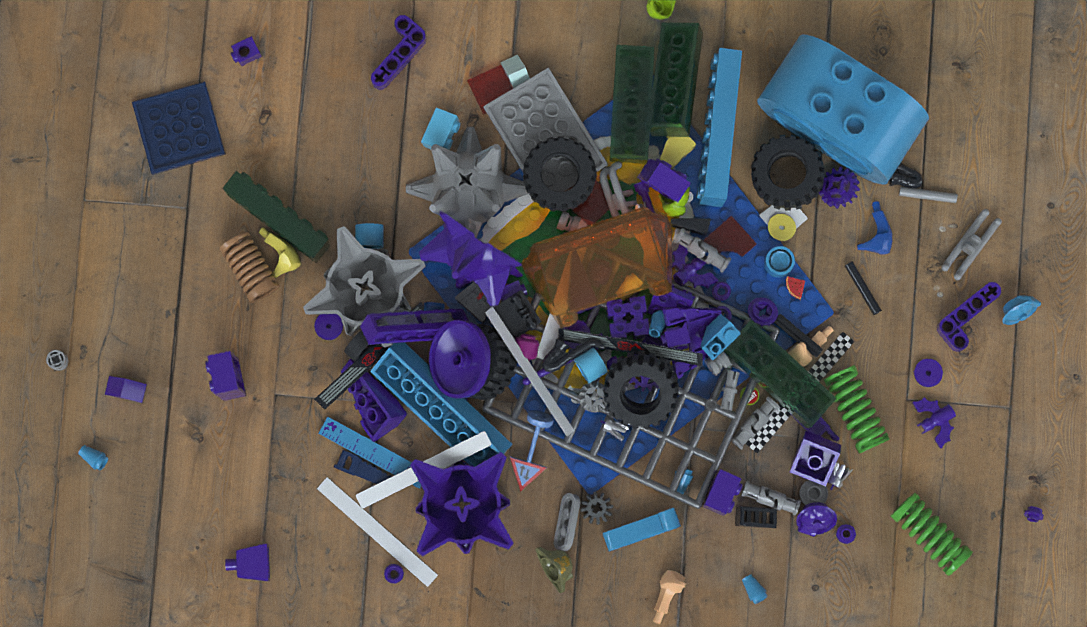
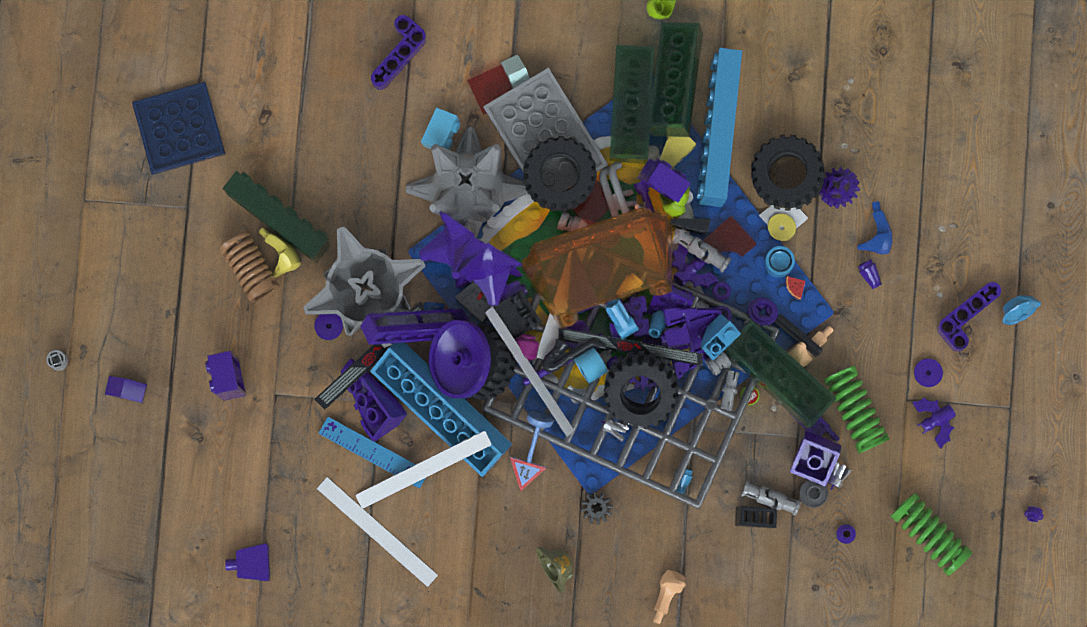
(93, 457): dark azure cone -> none
(249, 44): dark purple brick -> none
(357, 346): black tyre -> none
(360, 468): dark blue piece -> none
(370, 235): dark azure piece -> none
(393, 567): dark purple plate -> none
(461, 484): dark purple piece -> none
(567, 522): light grey plate -> none
(585, 400): light grey gear -> none
(622, 321): none -> dark azure piece
(641, 529): dark azure beam -> none
(722, 492): dark purple brick -> none
(754, 589): dark azure cone -> none
(757, 421): light grey piece -> none
(816, 519): dark purple piece -> none
(818, 371): sticker -> none
(843, 109): dark azure brick -> none
(863, 288): black piece -> none
(870, 273): none -> dark purple cone
(906, 177): black piece -> none
(928, 194): light grey piece -> none
(971, 244): light grey piece -> none

